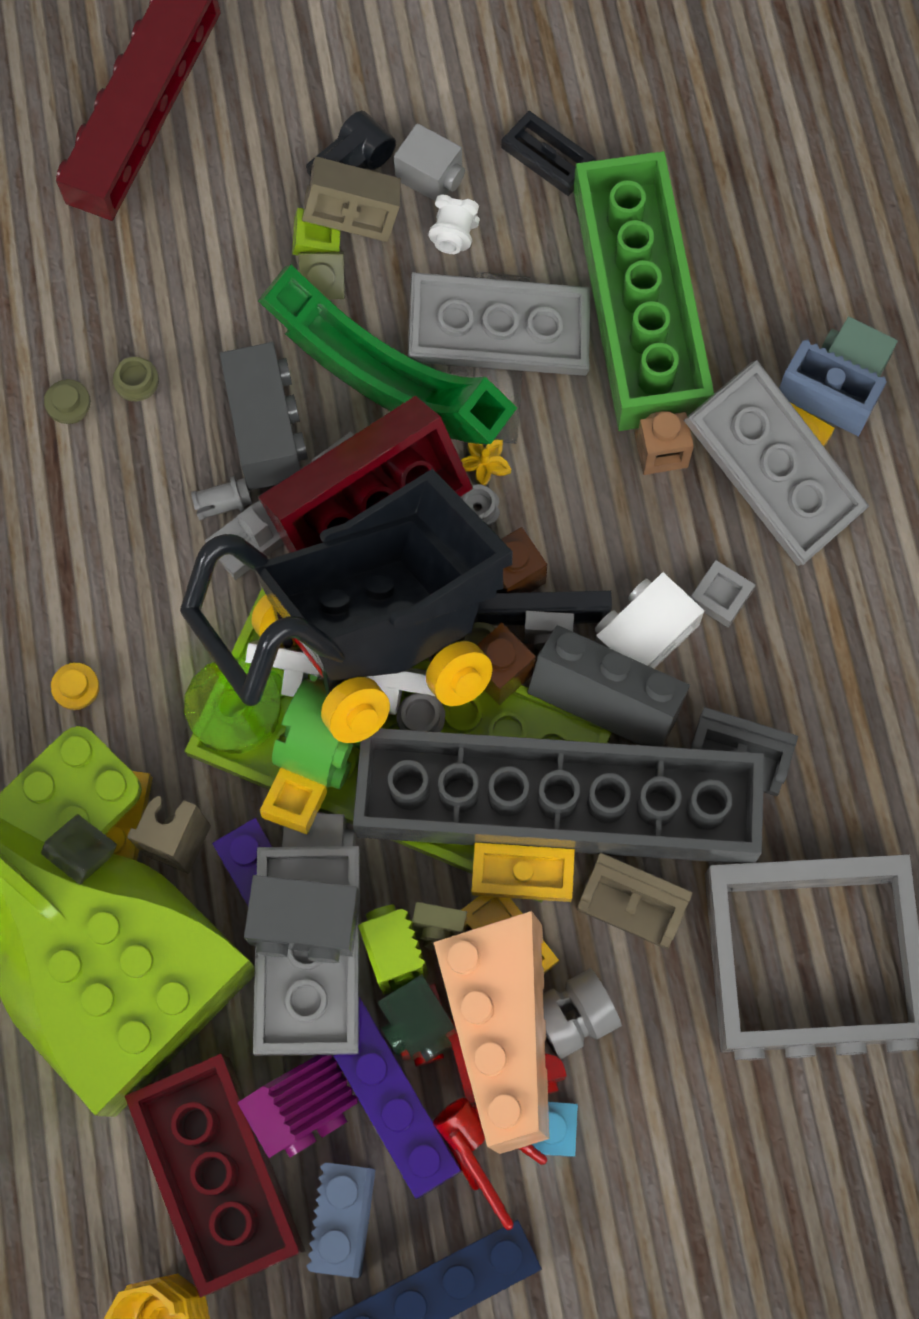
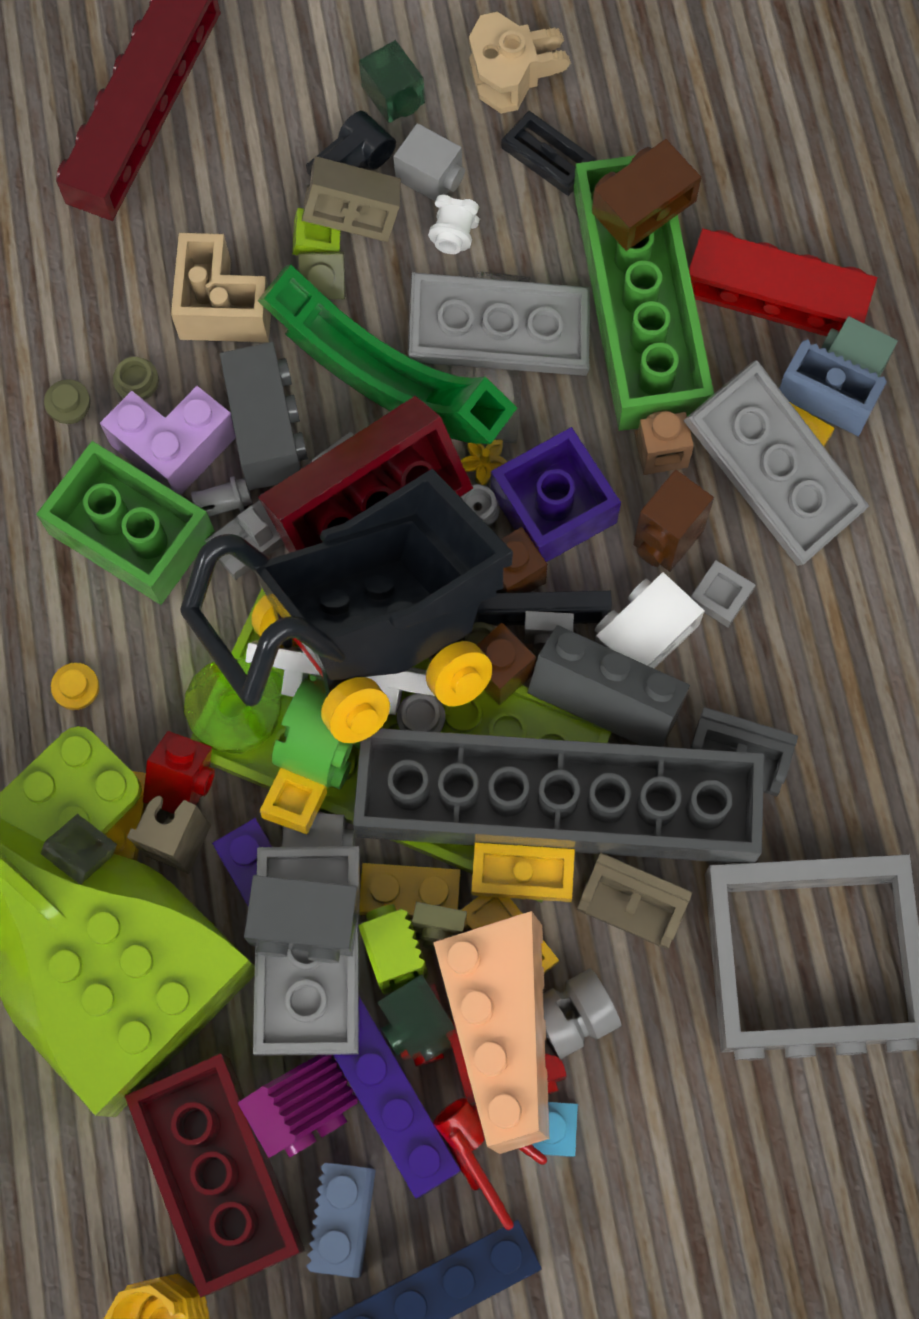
(126, 522): none -> bright green brick
(173, 447): none -> lavender brick
(178, 771): none -> red brick
(212, 302): none -> tan brick
(392, 82): none -> clear green brick
(407, 885): none -> yellow plate
(511, 59): none -> tan hinge
(556, 494): none -> dark purple brick
(645, 193): none -> reddish brown brick
(672, 521): none -> reddish brown brick
(778, 283): none -> red brick

